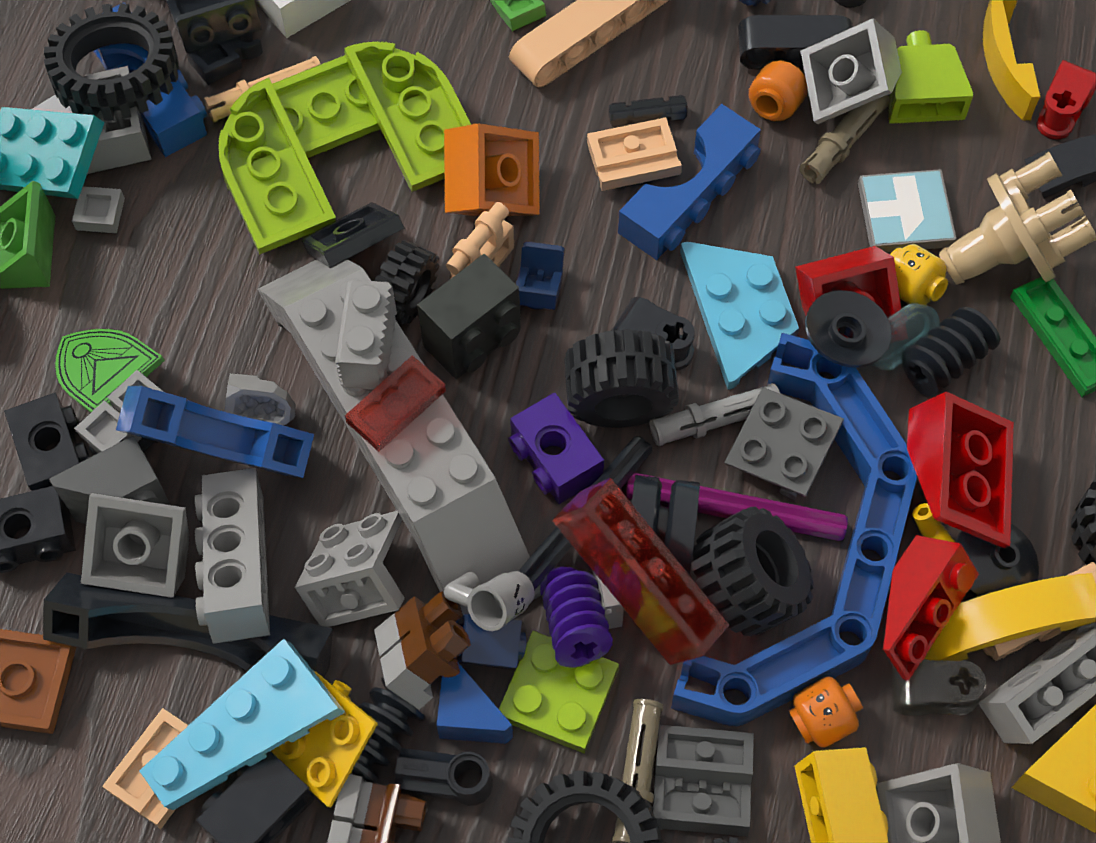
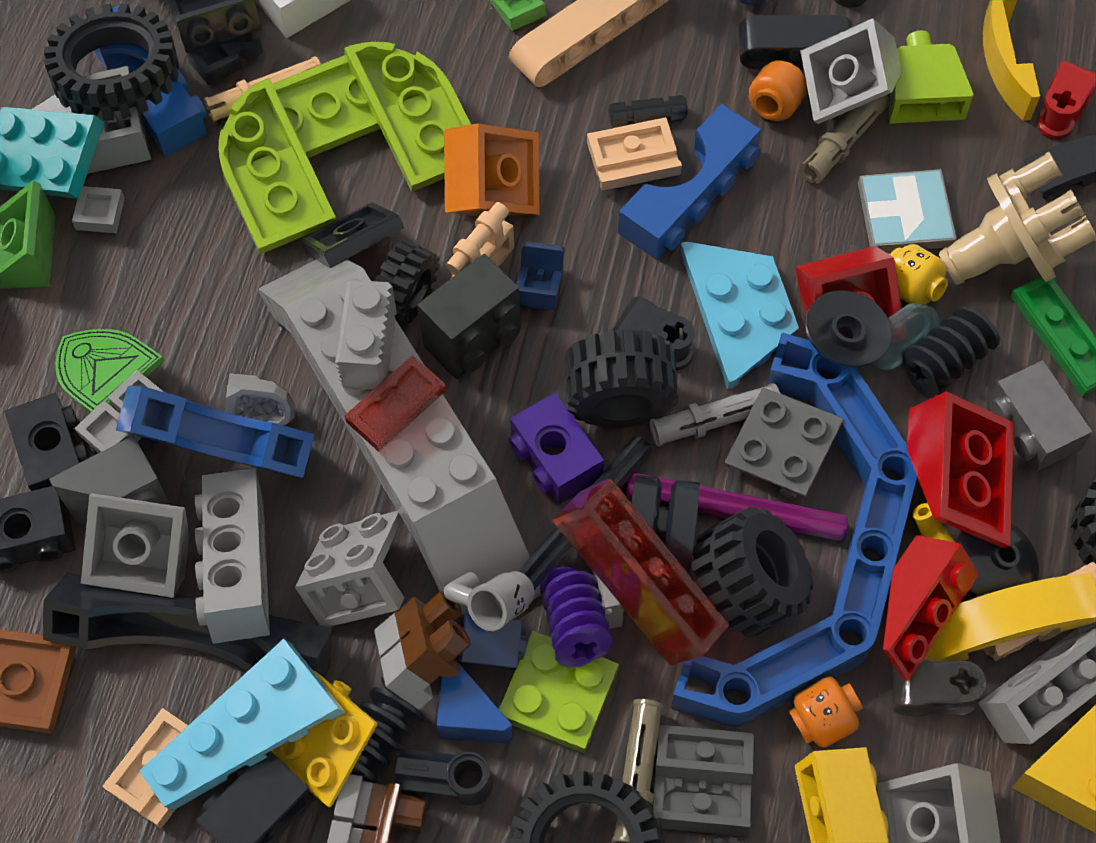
(1043, 416): none -> flat silver brick

